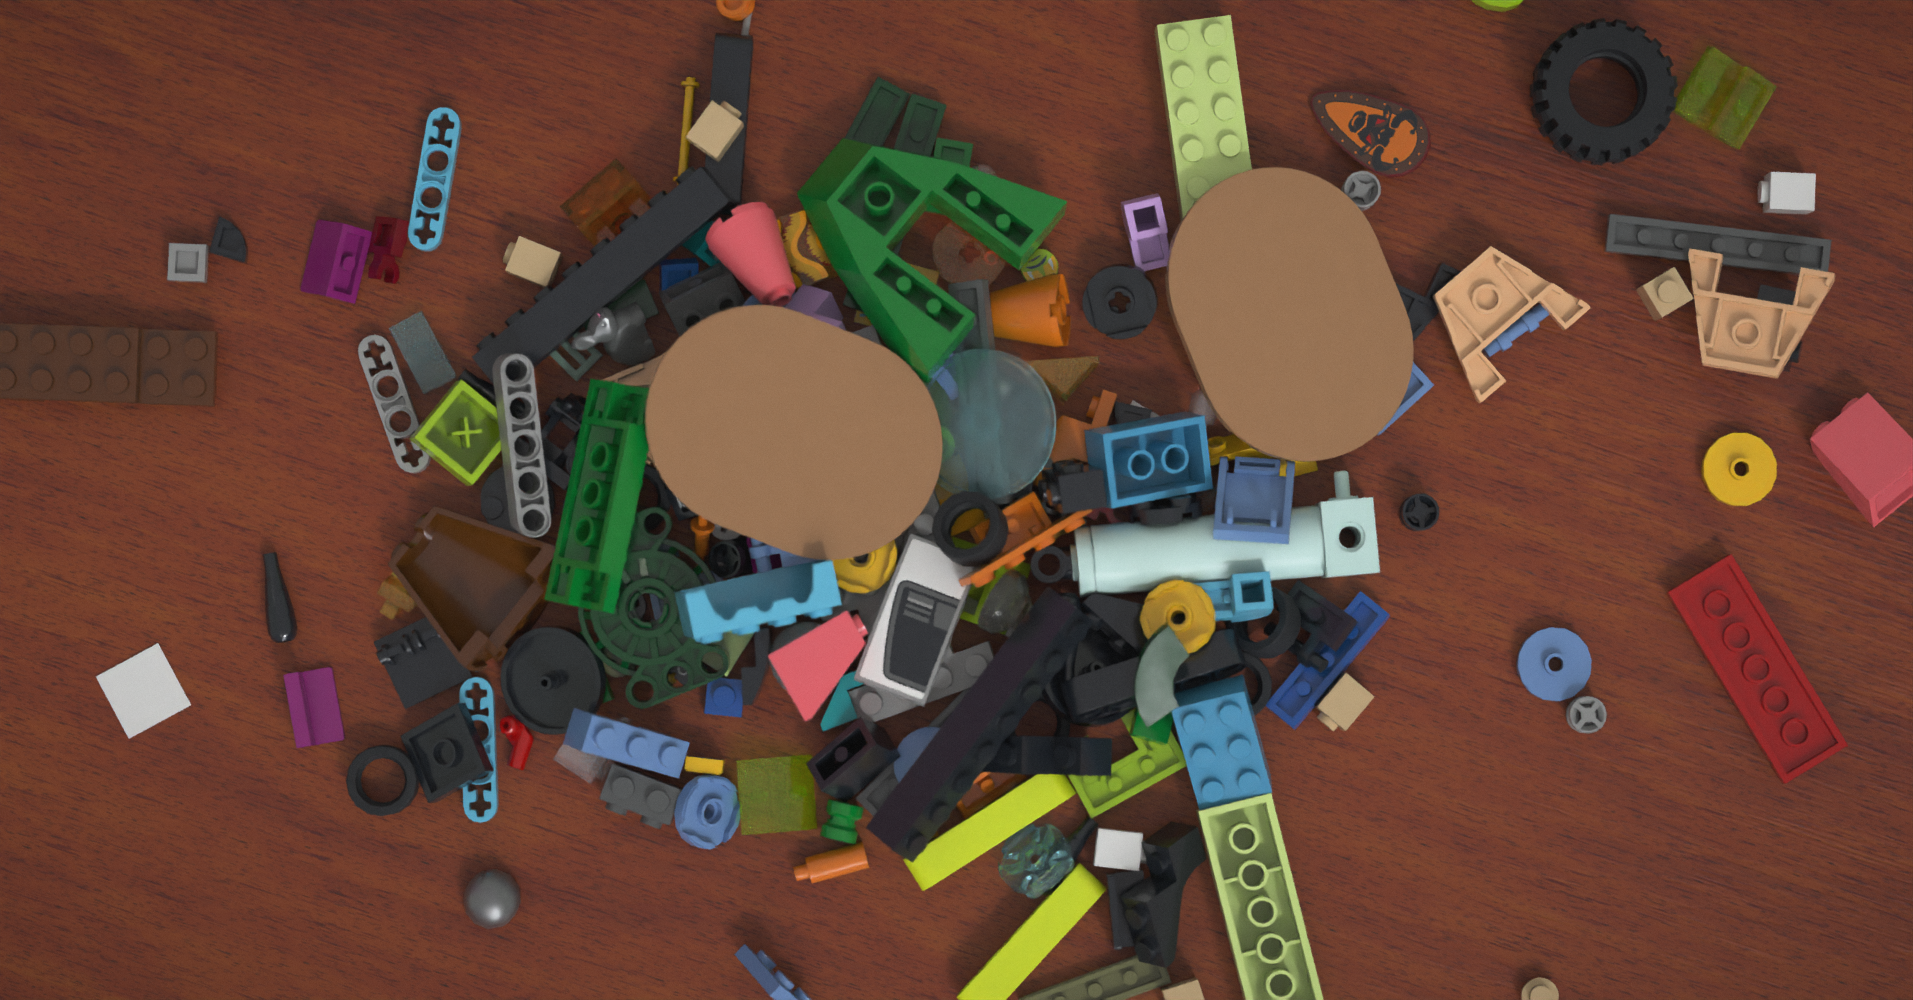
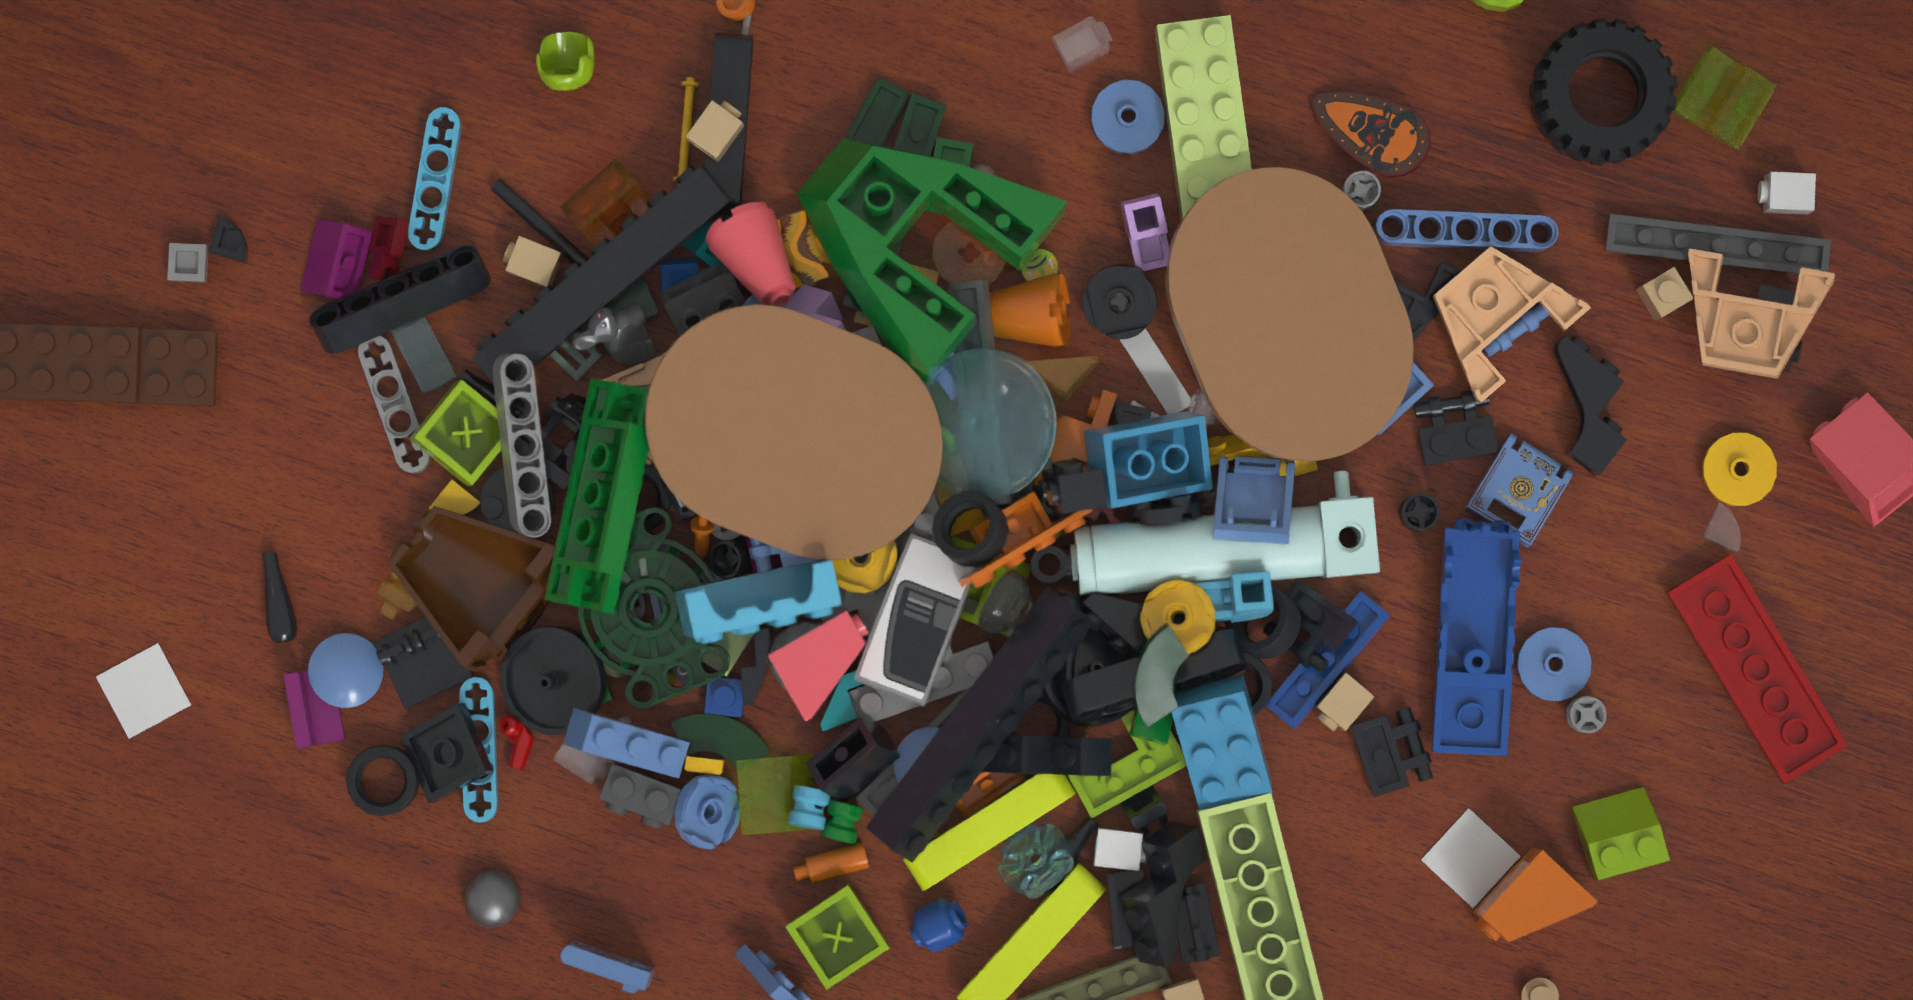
(345, 670): none -> medium blue dish
(400, 299): none -> black beam
(456, 499): none -> yellow tile
(538, 222): none -> black bar
(566, 60): none -> lime hair
(608, 965): none -> medium blue container
(720, 736): none -> dark green tile
(808, 808): none -> medium azure wheel
(837, 936): none -> lime brick
(938, 924): none -> blue head
(1082, 43): none -> clear brick
(1124, 136): none -> medium blue plate
(1144, 809): none -> black tile
(1154, 367): none -> white sticker
(1196, 925): none -> black hinge
(1381, 756): none -> black plate
(1459, 439): none -> black plate
(1470, 858): none -> white sticker
(1475, 638): none -> blue piece
(1483, 227): none -> medium blue beam
(1522, 482): none -> medium blue container
(1531, 898): none -> orange slope
(1592, 388): none -> black arch
(1620, 834): none -> lime slope
(1724, 529): none -> clear tile

